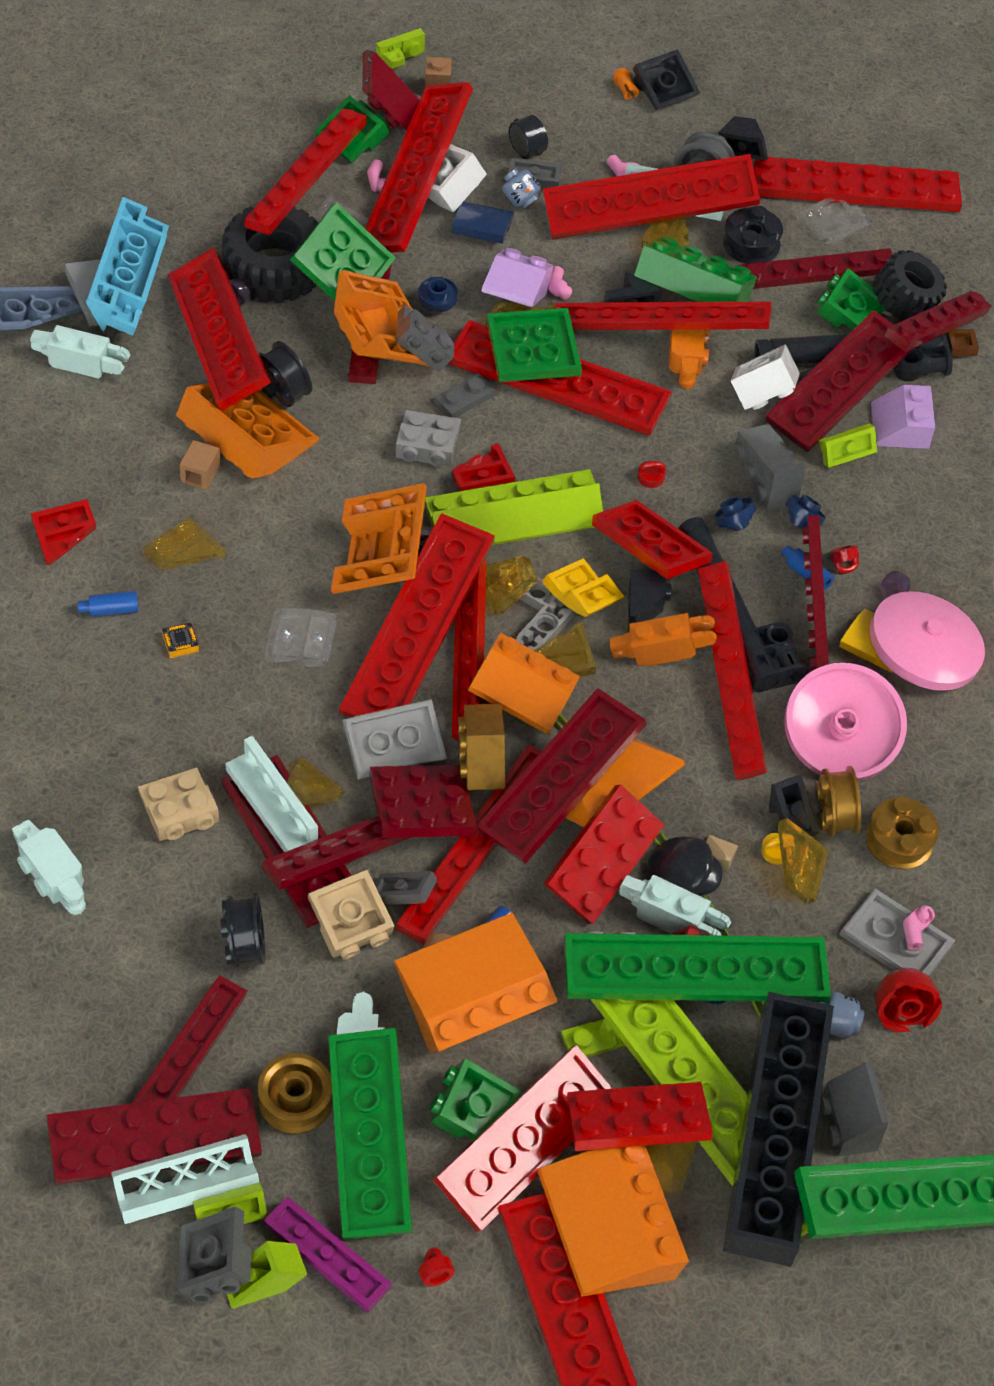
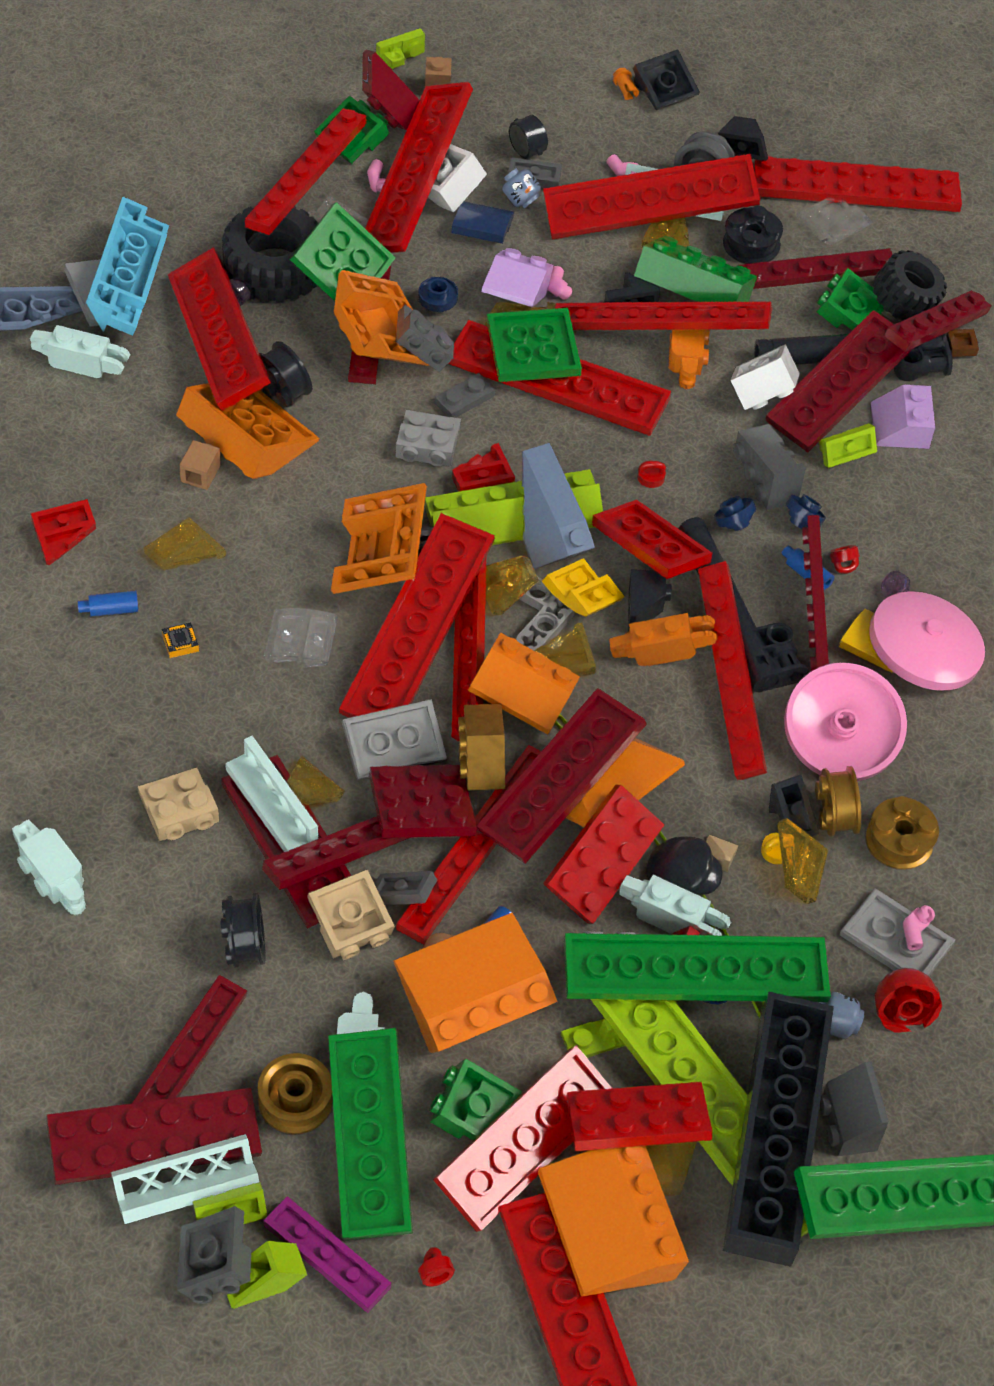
(551, 513): none -> sand blue wedge

